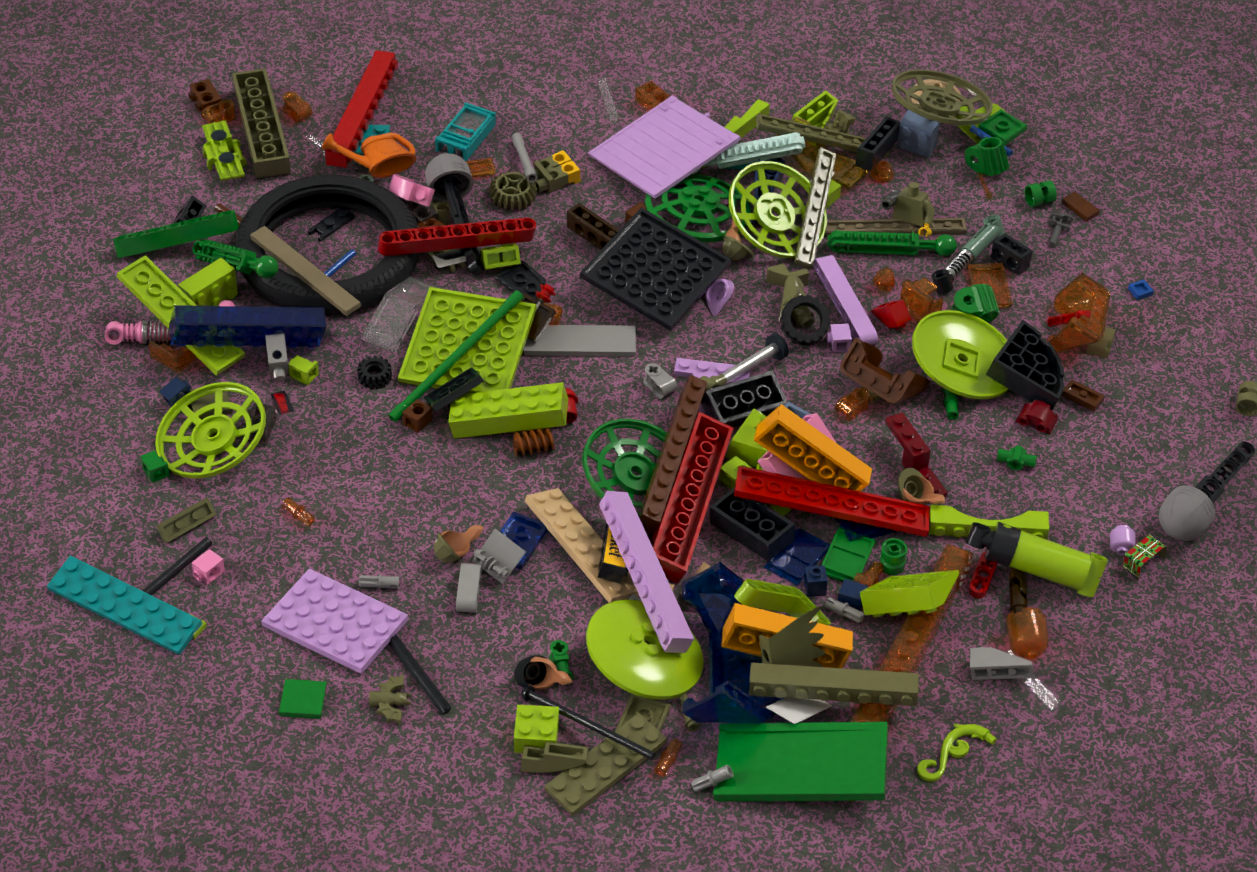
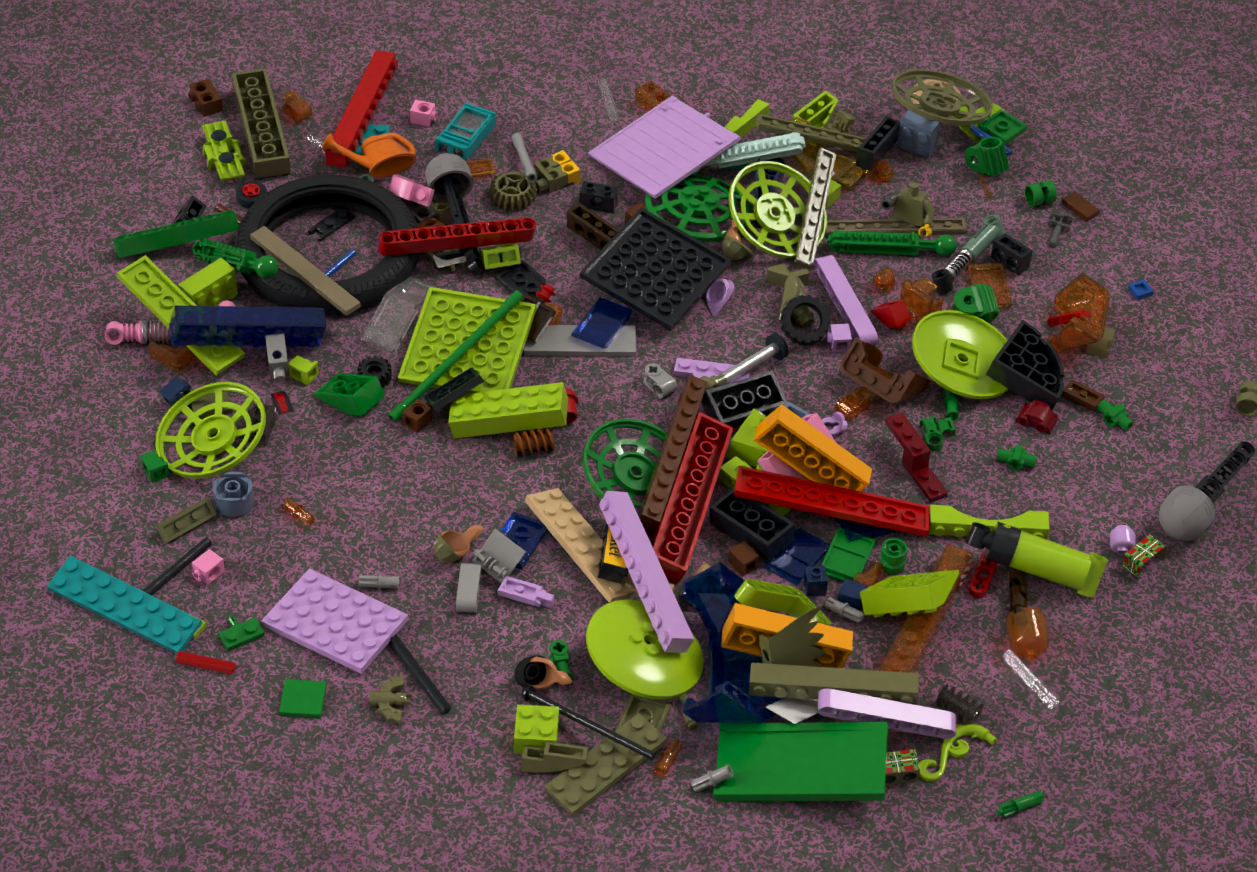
(205, 662): none -> red axle
(220, 112): clear orange piece -> none
(233, 494): none -> sand blue brick
(240, 633): none -> green plate
(249, 193): none -> black wheel
(351, 393): none -> green slope
(423, 113): none -> bright pink brick
(525, 592): none -> lavender hinge
(599, 197): none -> black brick
(602, 323): none -> clear blue piece
(743, 558): none -> reddish brown brick
(838, 419): none -> lavender piece
(897, 714): none -> beam
(904, 762): none -> piece
(916, 488): piece -> none
(934, 431): none -> green piece
(959, 706): none -> clear smoke piece
(992, 663): light grey slope -> none
(1019, 804): none -> green piece
(1115, 415): none -> green axle

